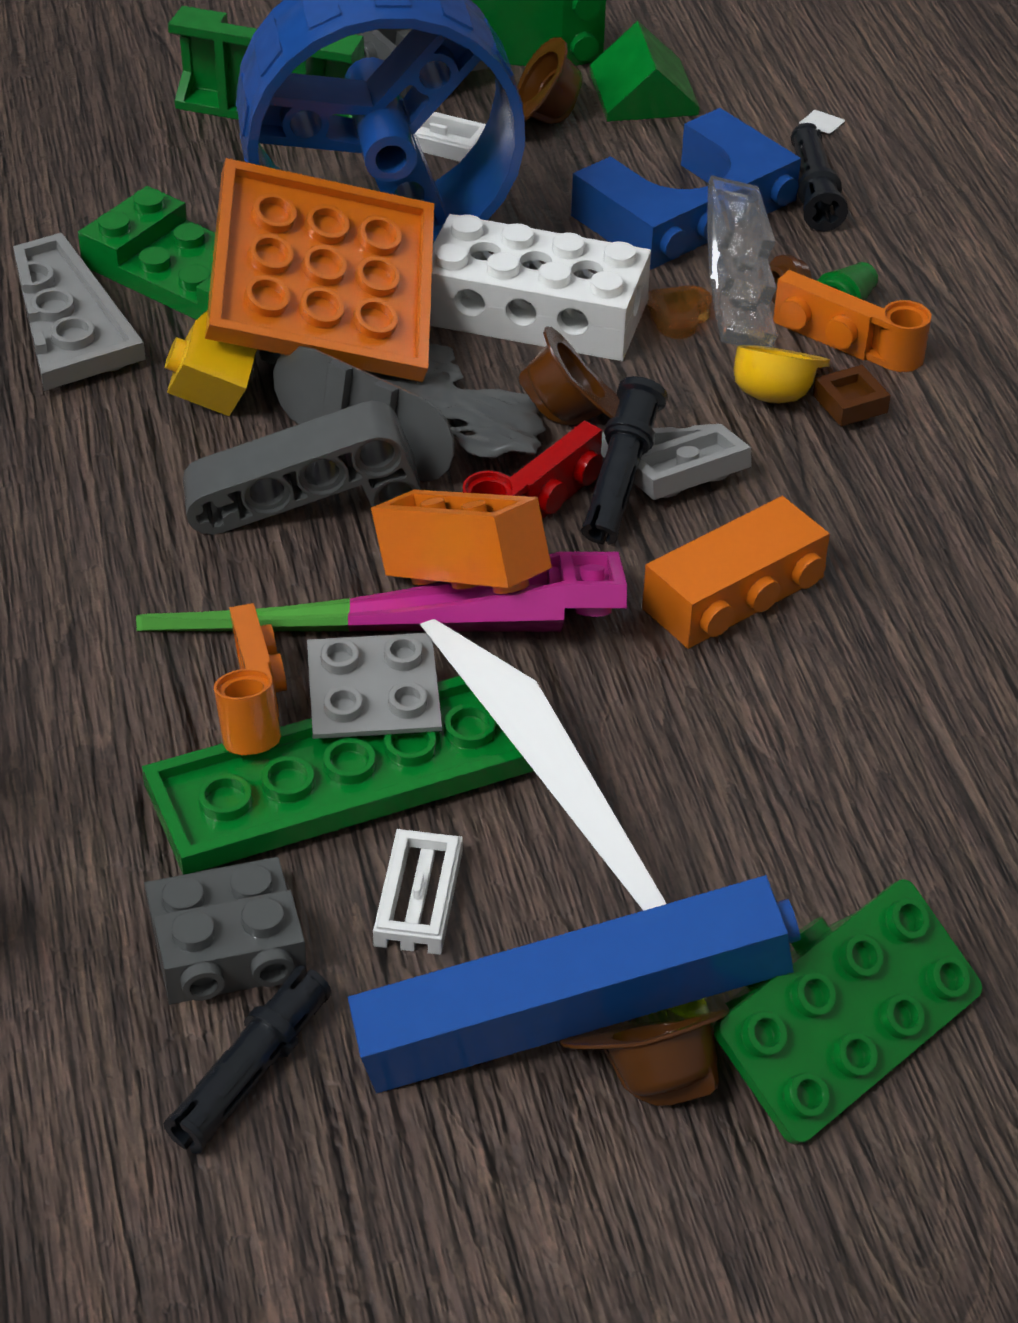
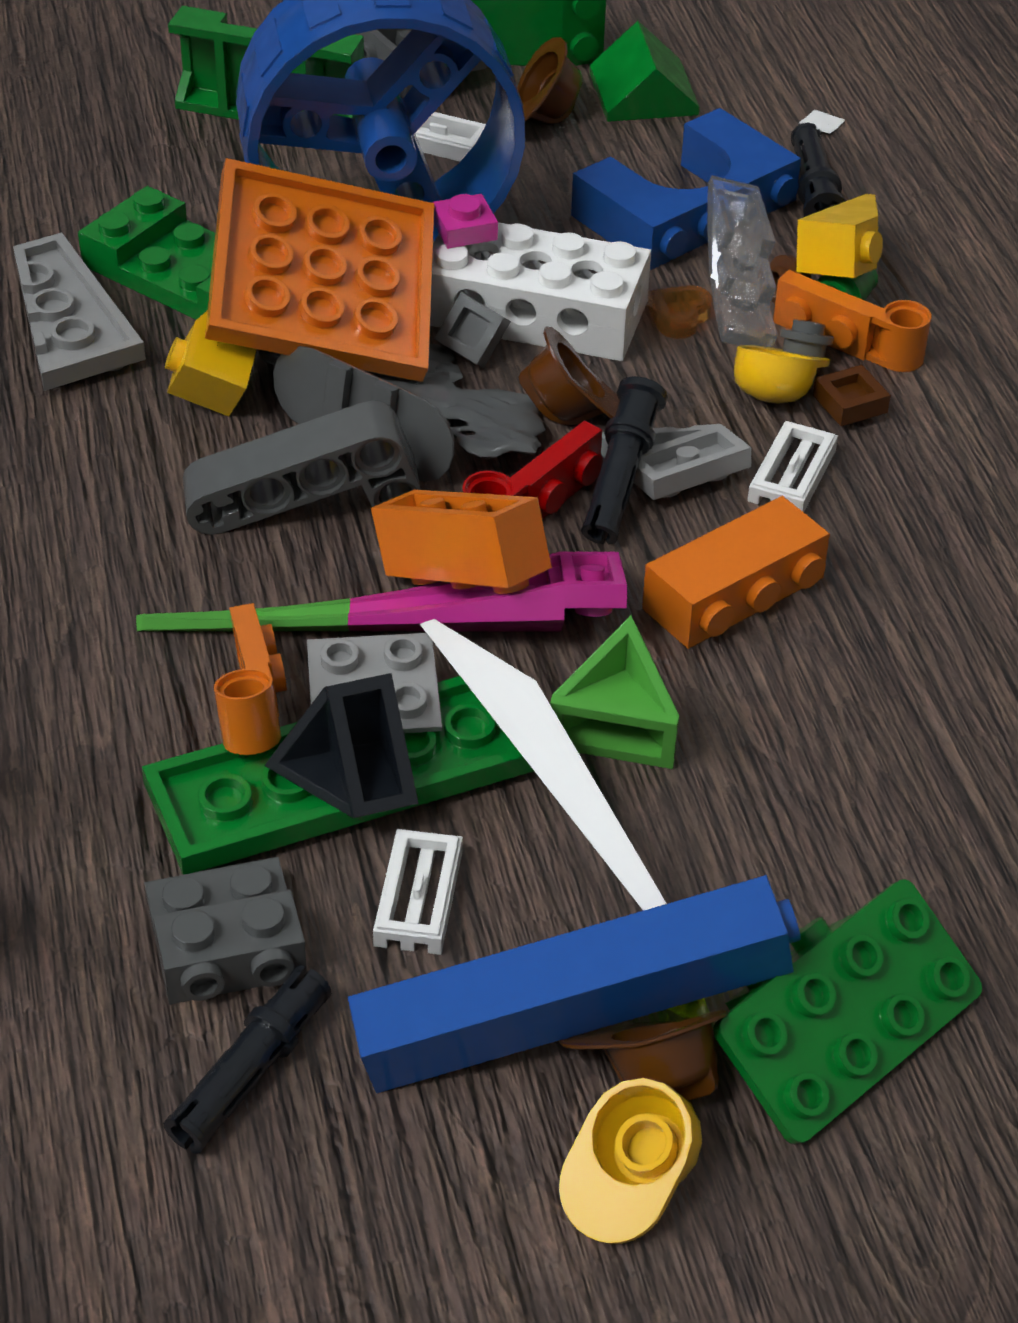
(351, 749): none -> black slope
(465, 220): none -> dark pink plate
(472, 330): none -> dark grey plate
(619, 704): none -> bright green slope
(629, 1160): none -> yellow cap
(761, 484): none -> white tile
(806, 338): none -> dark grey plate
(840, 239): none -> yellow slope

